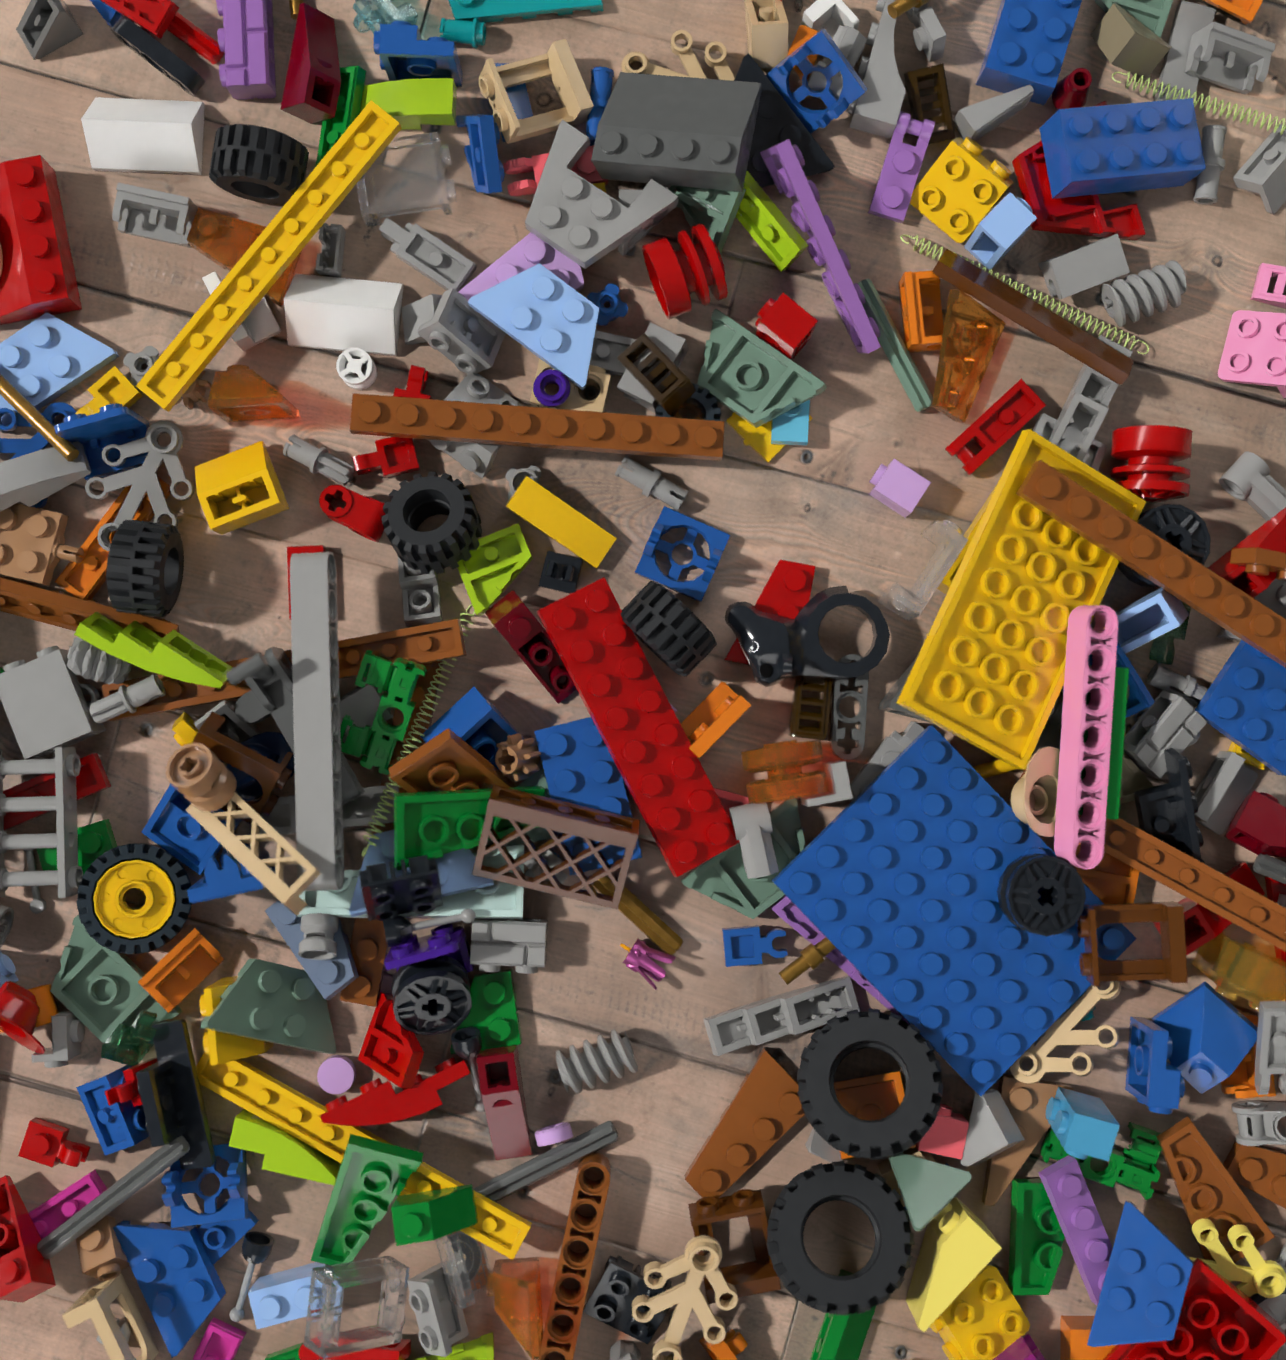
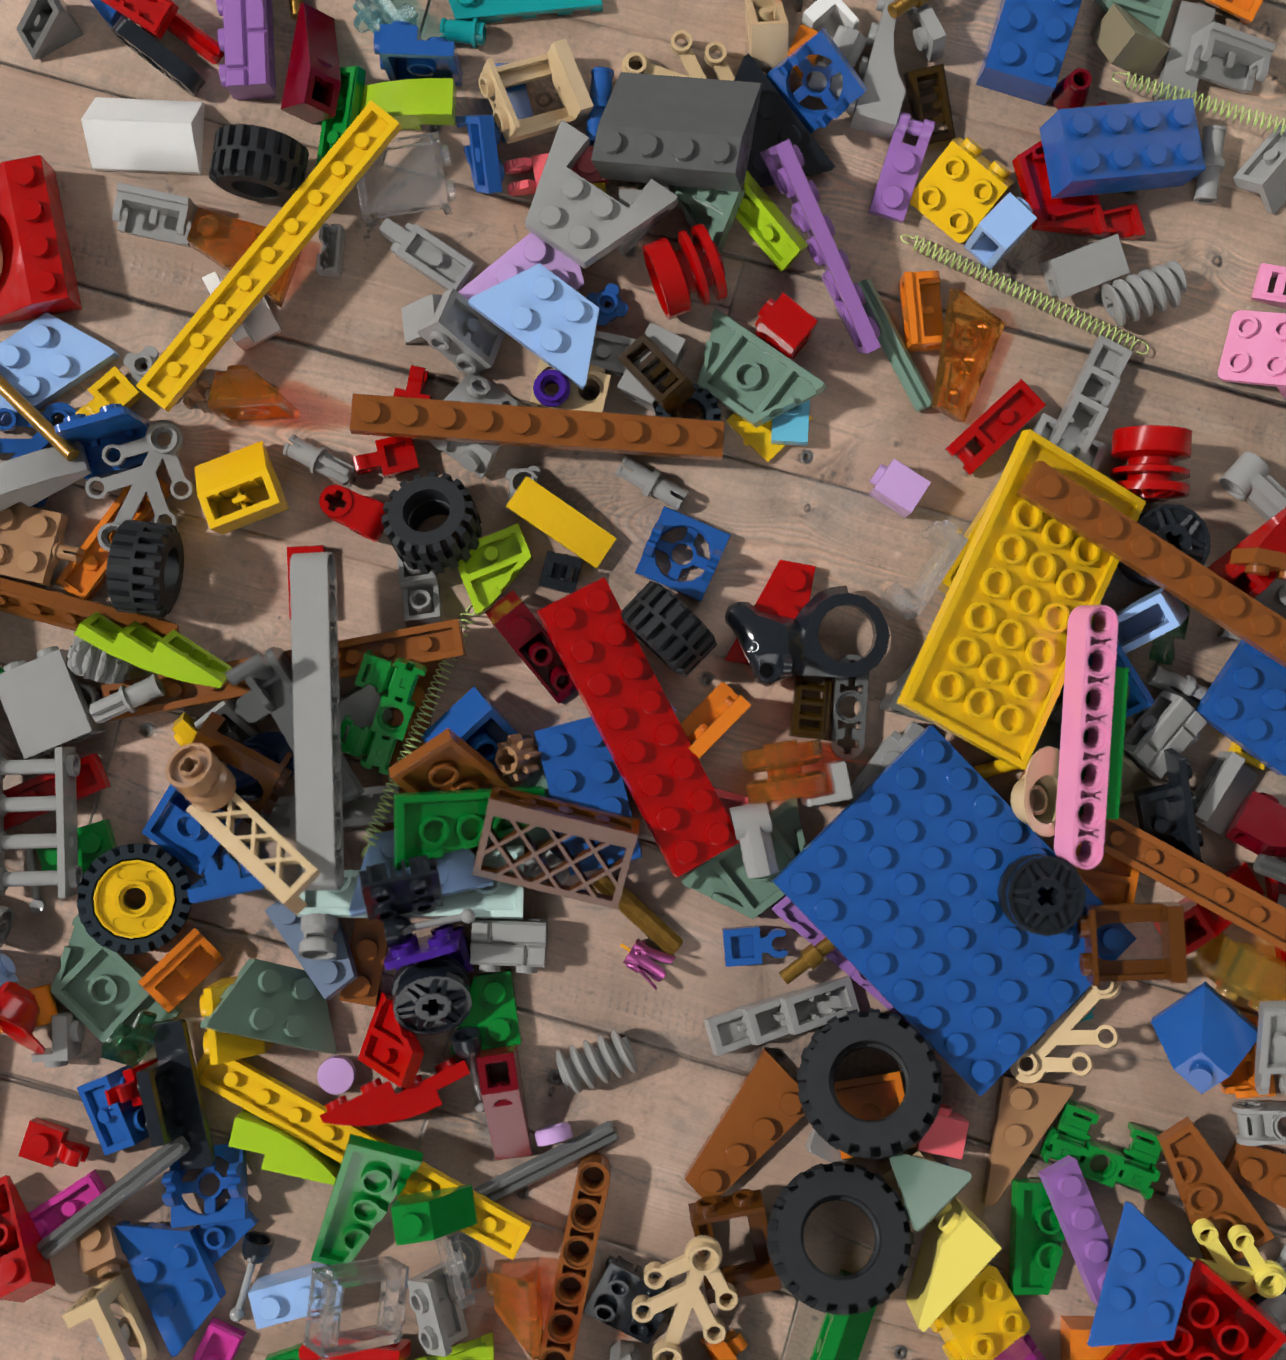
(343, 314): white slope -> none
(351, 362): white wheel -> none
(986, 115): light grey slope -> none
(989, 1129): light grey slope -> none
(1033, 317): reddish brown tile -> none
(1082, 1124): dark azure brick -> none
(1148, 1072): blue plate -> none

